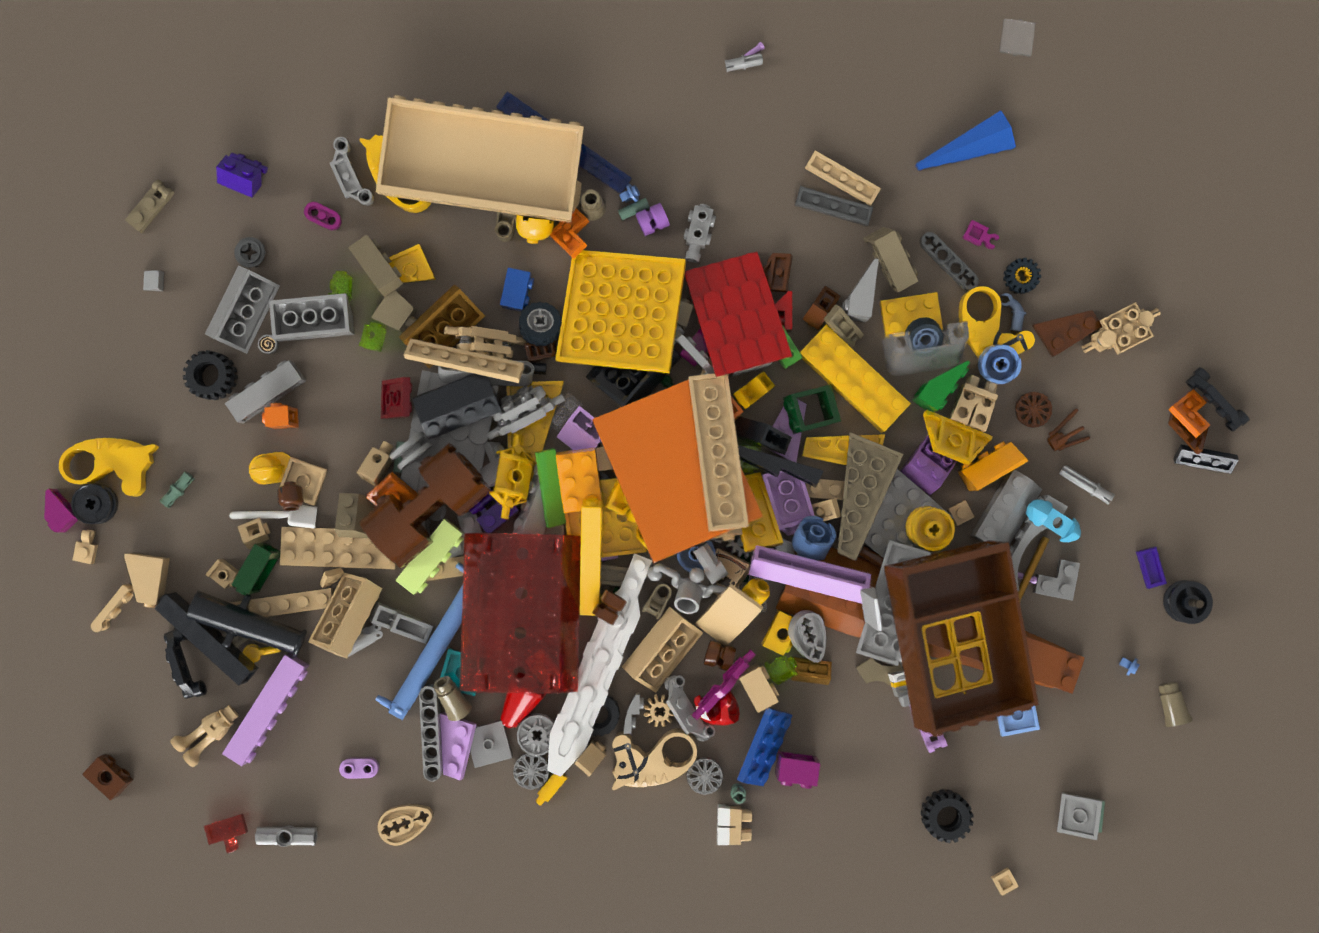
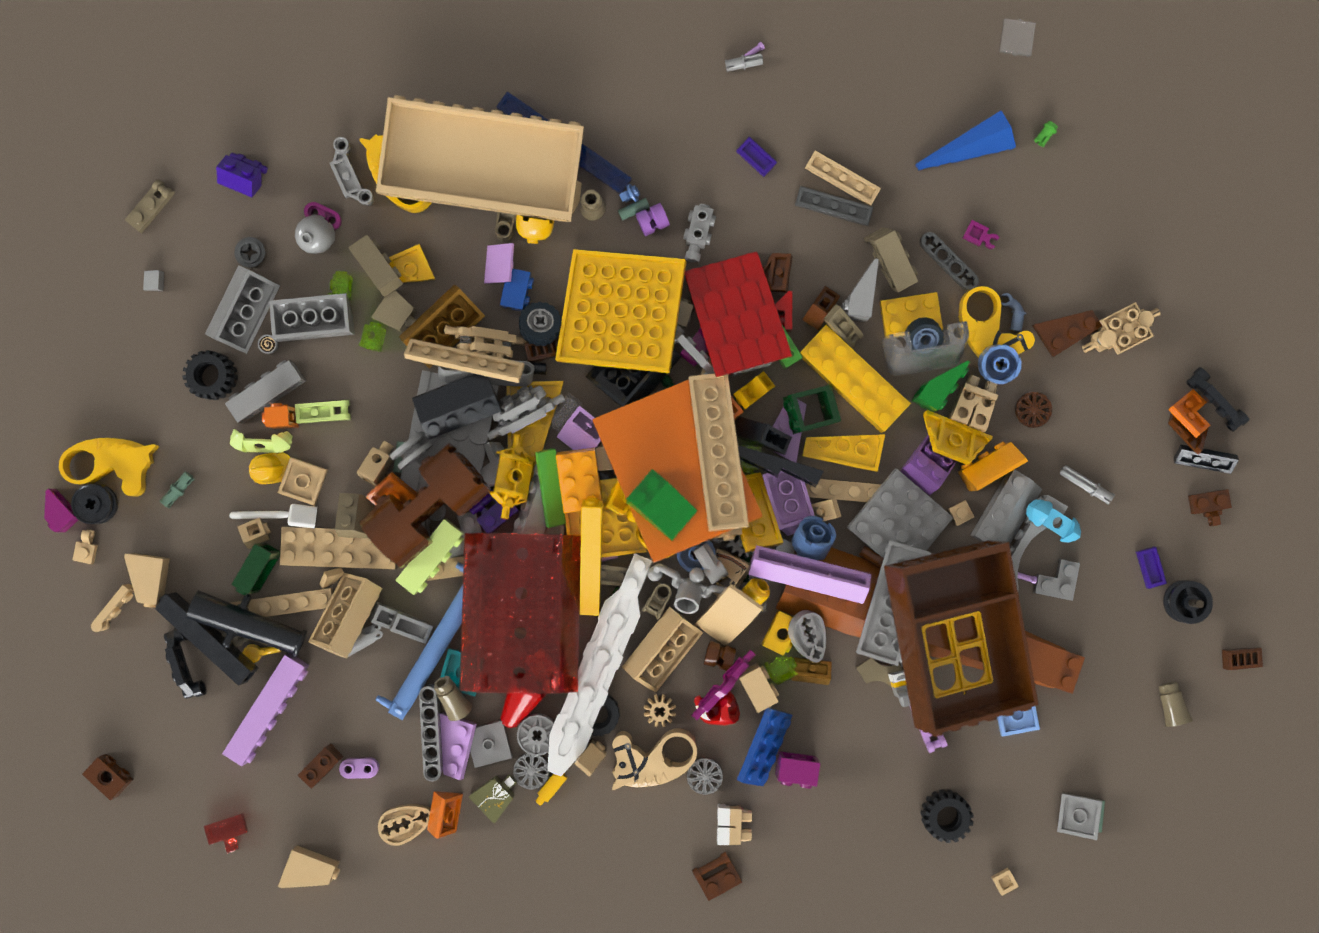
(214, 725): tan piece -> none
(220, 566): tan brick -> none
(274, 835): light grey piece -> none
(277, 444): none -> yellowish green piece
(290, 496): reddish brown head -> none
(308, 869): none -> tan slope
(314, 234): none -> light grey cylinder
(320, 766): none -> reddish brown brick
(321, 411): none -> yellowish green plate
(396, 398): dark red plate -> none
(444, 813): none -> orange slope
(494, 796): none -> olive torso
(499, 263): none -> lavender piece
(566, 234): orange plate -> none
(609, 607): reddish brown wheel -> none
(634, 708): light grey slope -> none
(661, 505): none -> green slope
(682, 710): light grey plate -> none
(721, 880): none -> reddish brown plate
(741, 793): sand green pin -> none
(756, 156): none -> dark purple tile
(866, 483): dark tan wing -> none
(871, 608): light grey slope -> none
(932, 518): yellow wheel -> none
(1030, 272): black bush -> none
(1032, 566): pearl gold bar -> none
(1049, 129): none -> bright green pin
(1058, 440): reddish brown plant -> none
(1131, 666): medium blue plate -> none
(1210, 505): none -> reddish brown hinge
(1227, 657): none -> reddish brown slope

